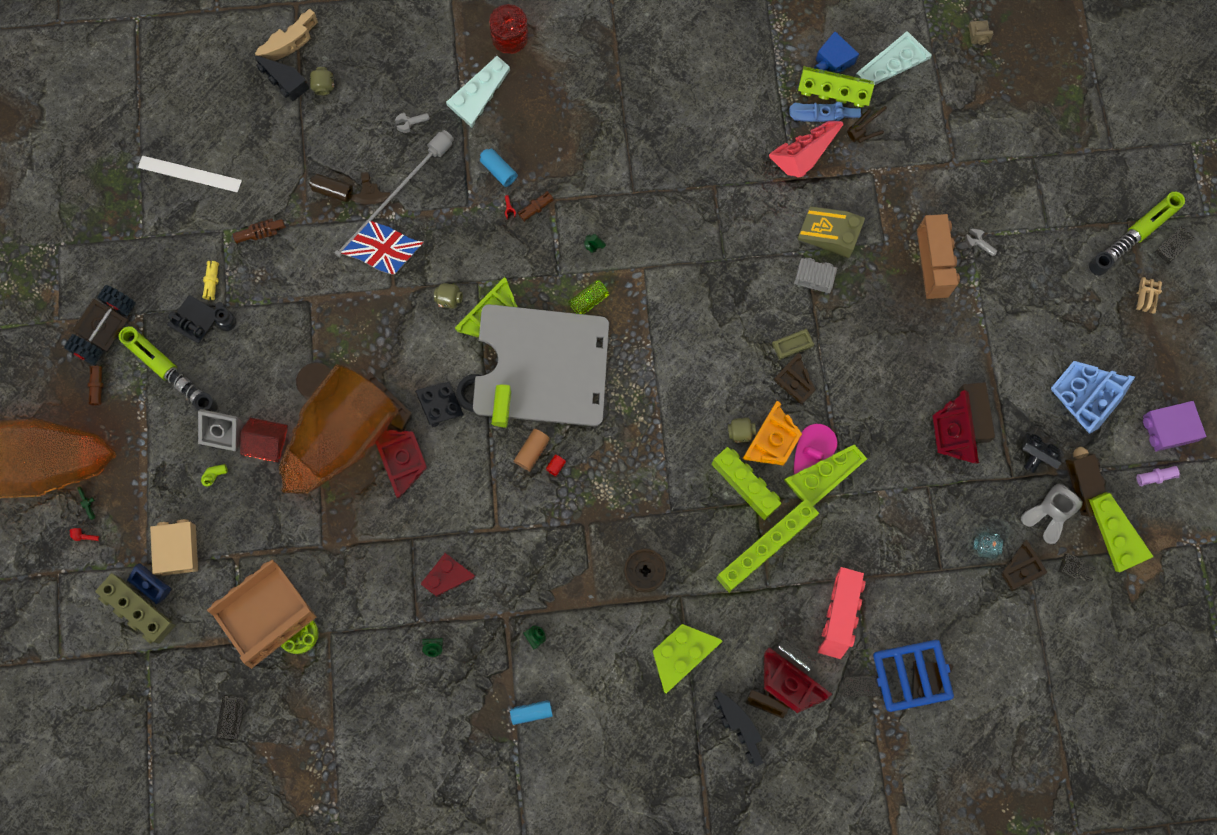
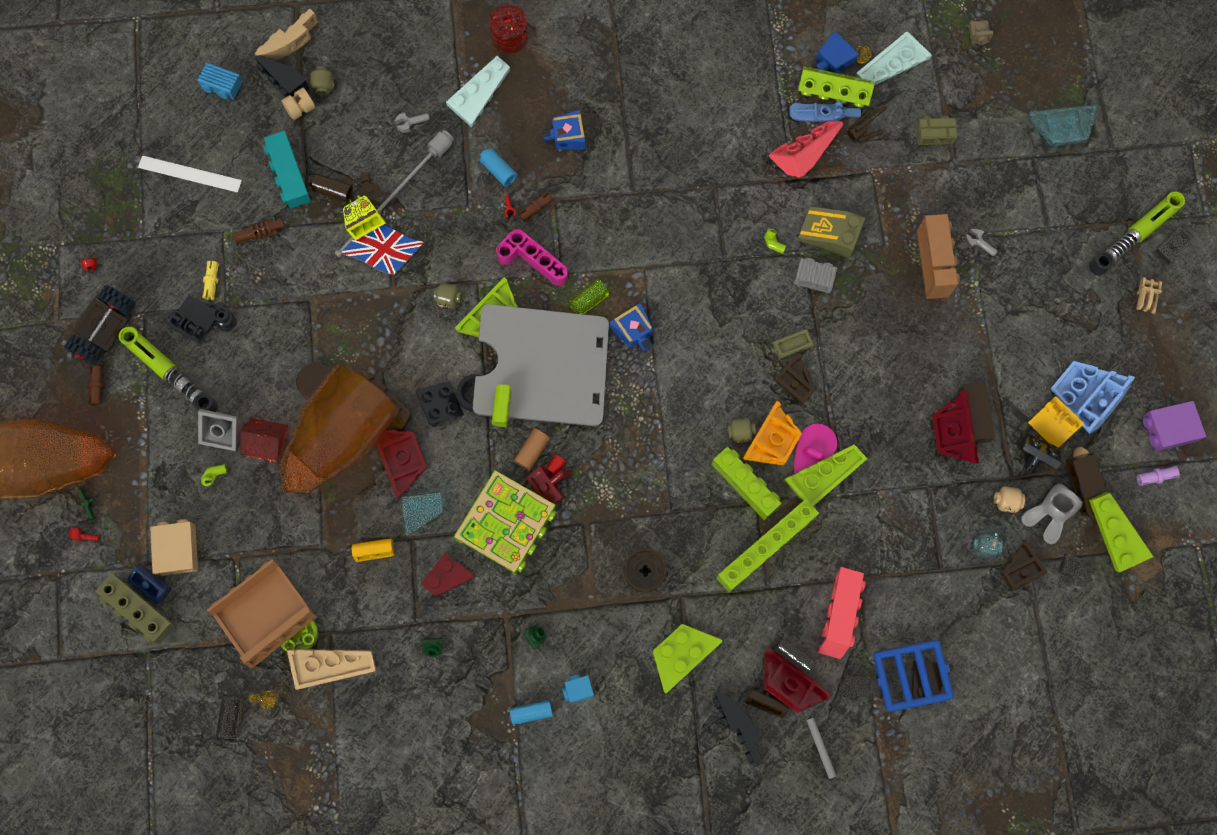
(89, 262): none -> red hinge
(220, 81): none -> dark azure brick
(268, 700): none -> clear yellow plate
(287, 170): none -> teal brick
(298, 104): none -> tan wheel
(322, 666): none -> tan wing
(361, 217): none -> neon yellow torso
(373, 550): none -> yellow brick
(420, 510): none -> clear light blue wing
(506, 522): none -> panel
(533, 259): none -> dark pink beam
(546, 486): none -> dark red plate
(566, 132): none -> blue torso
(577, 689): none -> dark azure brick
(593, 242): dark green plate -> none
(633, 328): none -> blue torso
(771, 241): none -> lime arm
(821, 748): none -> light grey bar
(864, 54): none -> clear yellow plate
(936, 130): none -> olive brick
(1009, 499): none -> tan head
(1056, 422): none -> yellow hinge
(1065, 124): none -> clear light blue wing

